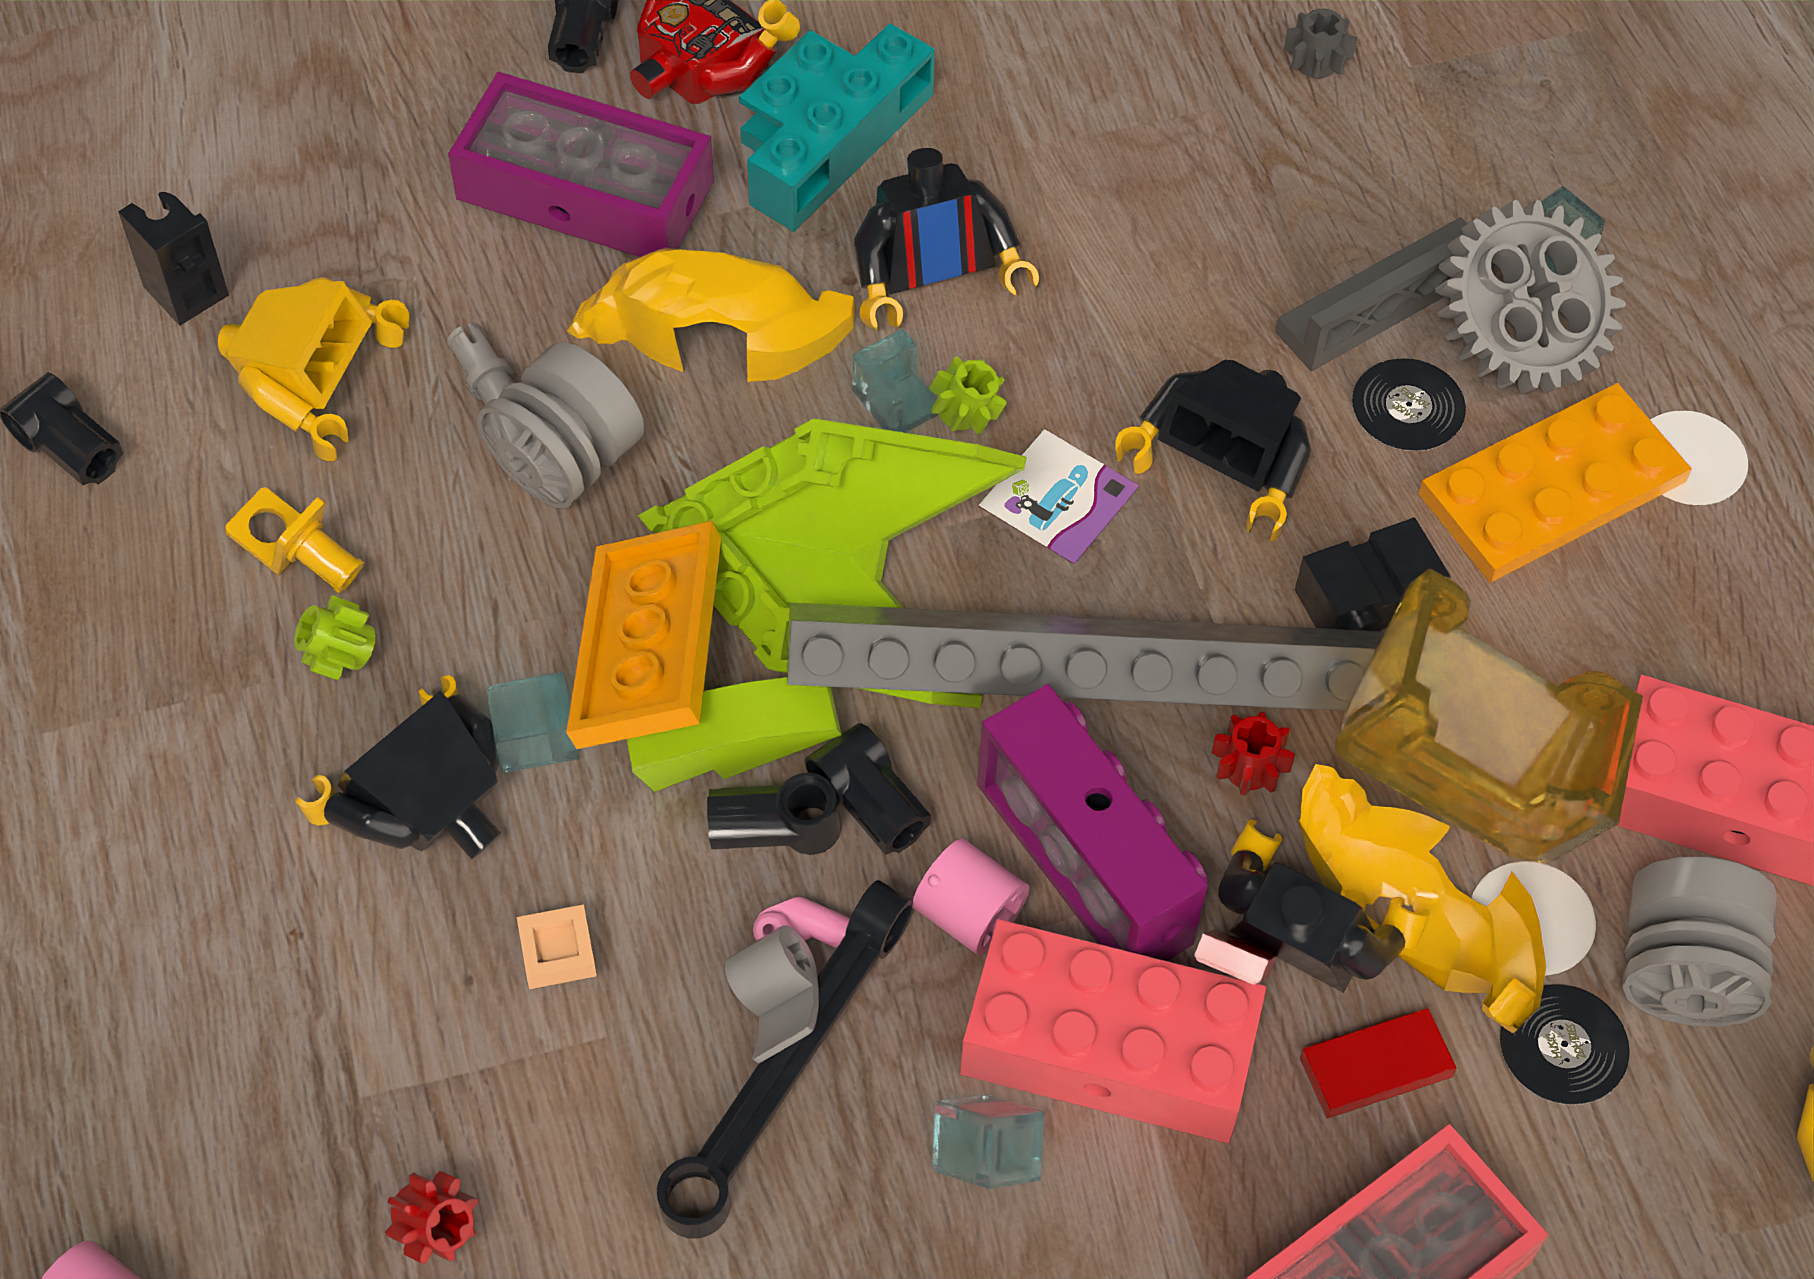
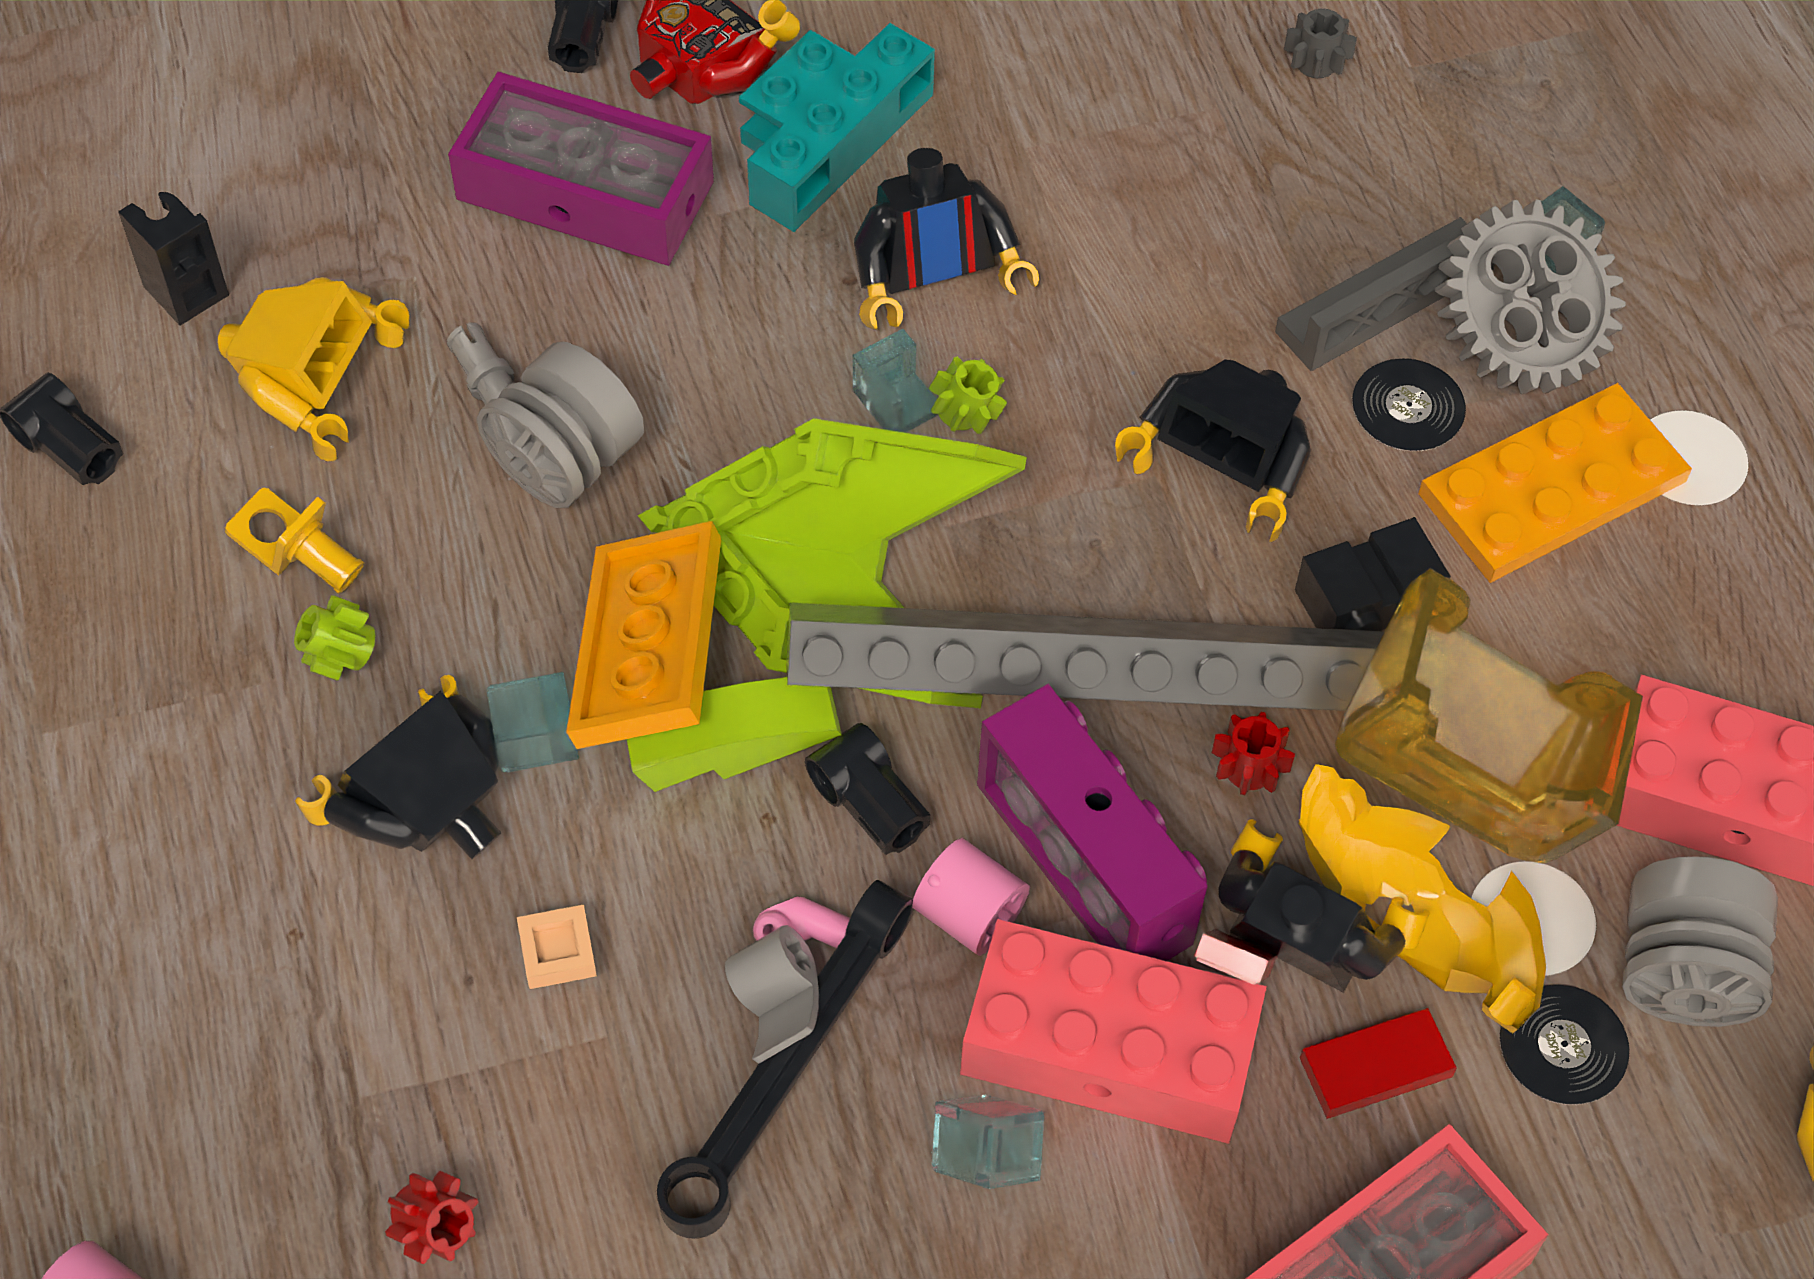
(696, 286): yellow animal -> none
(767, 815): black piece -> none
(1060, 497): sticker -> none

